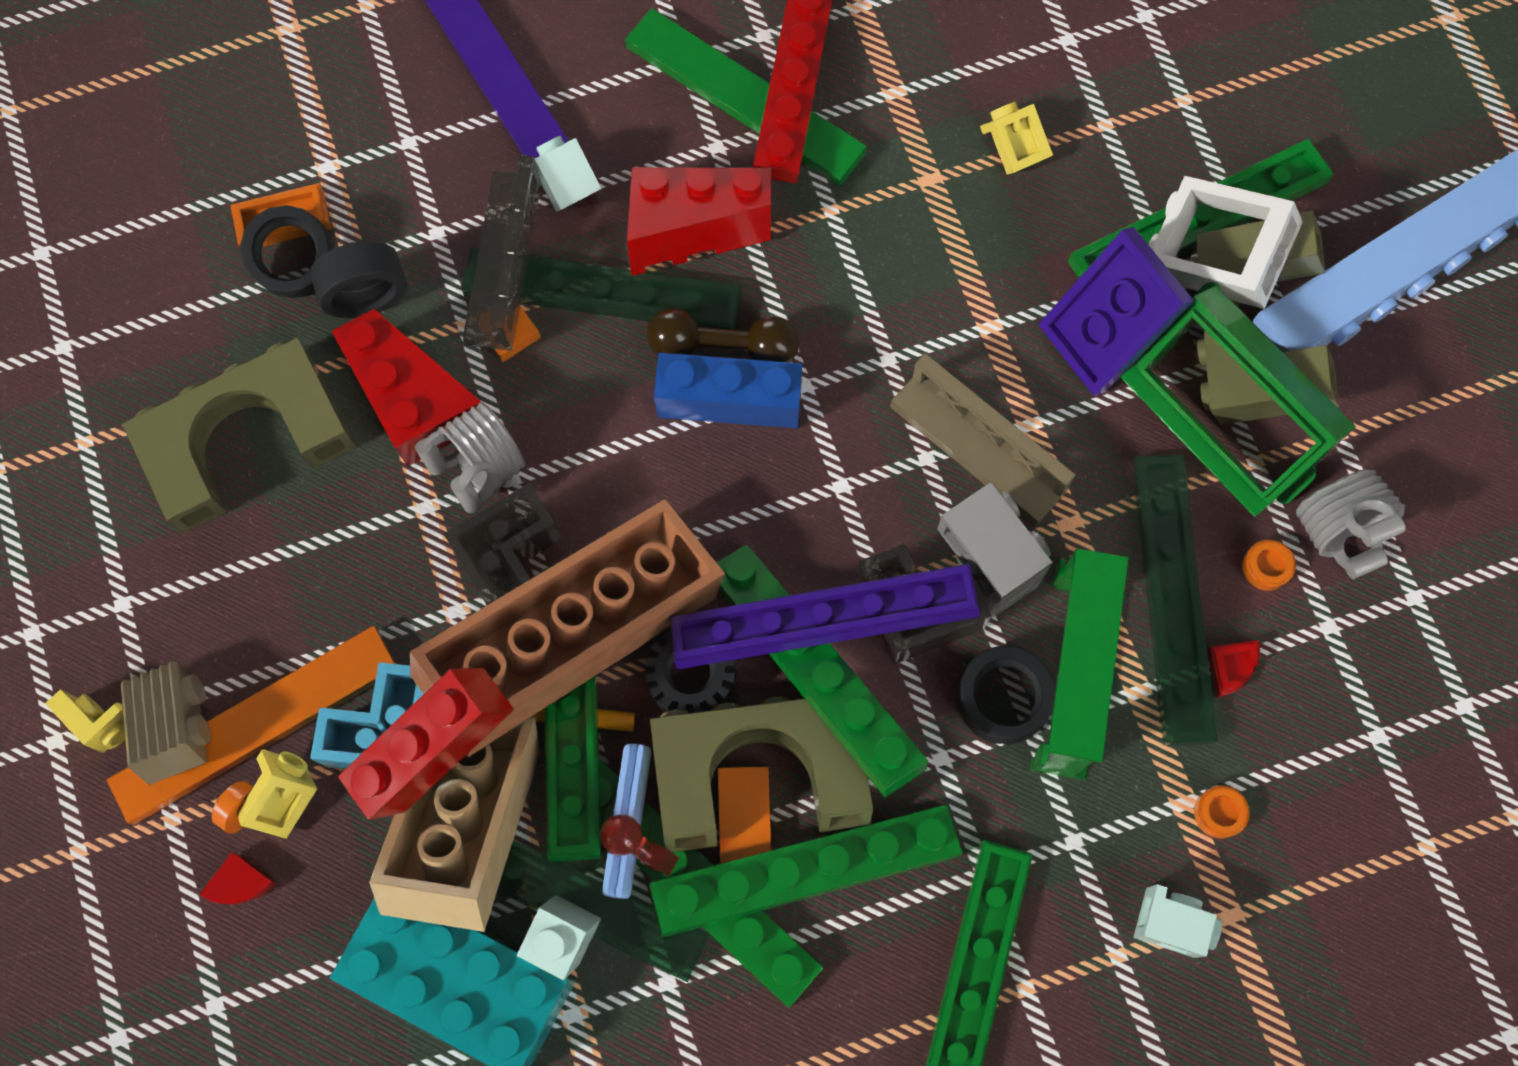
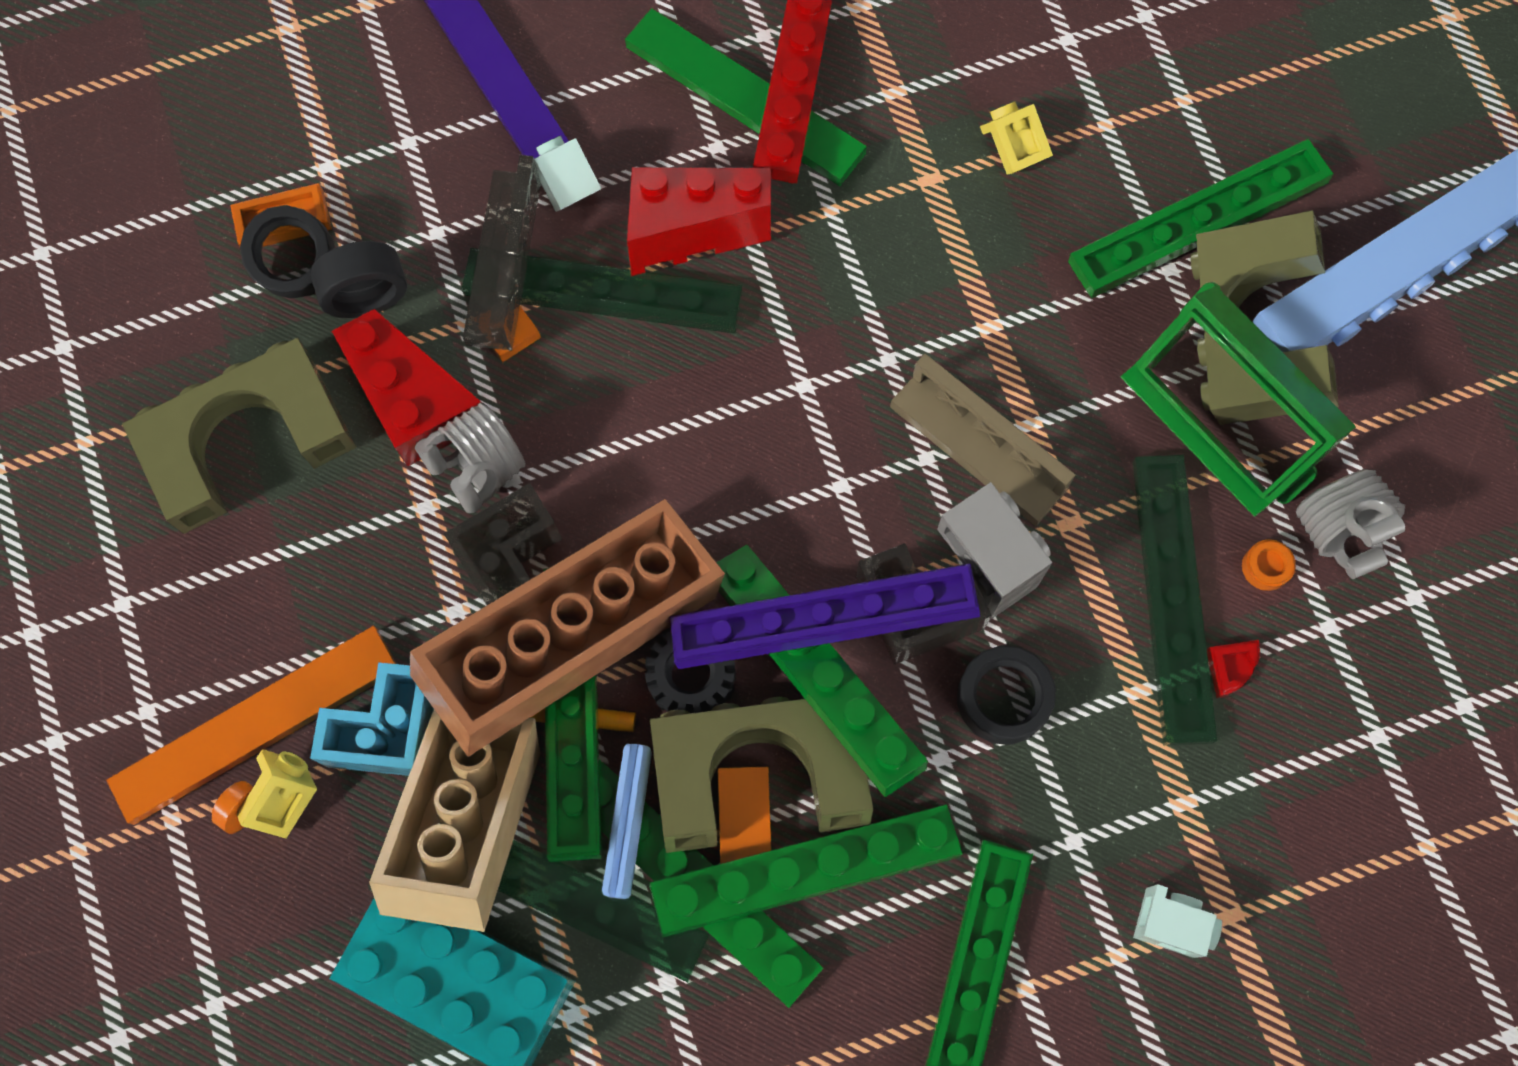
(89, 721): light yellow bracket -> none
(164, 722): dark tan brick -> none
(237, 882): red tile -> none
(425, 742): red brick -> none
(558, 937): light aqua brick -> none
(623, 836): clear red arm -> none
(677, 332): dark brown piece -> none
(728, 390): blue brick -> none
(1086, 662): green piece -> none
(1115, 311): dark purple plate -> none
(1221, 812): orange tile -> none
(1267, 256): white window -> none

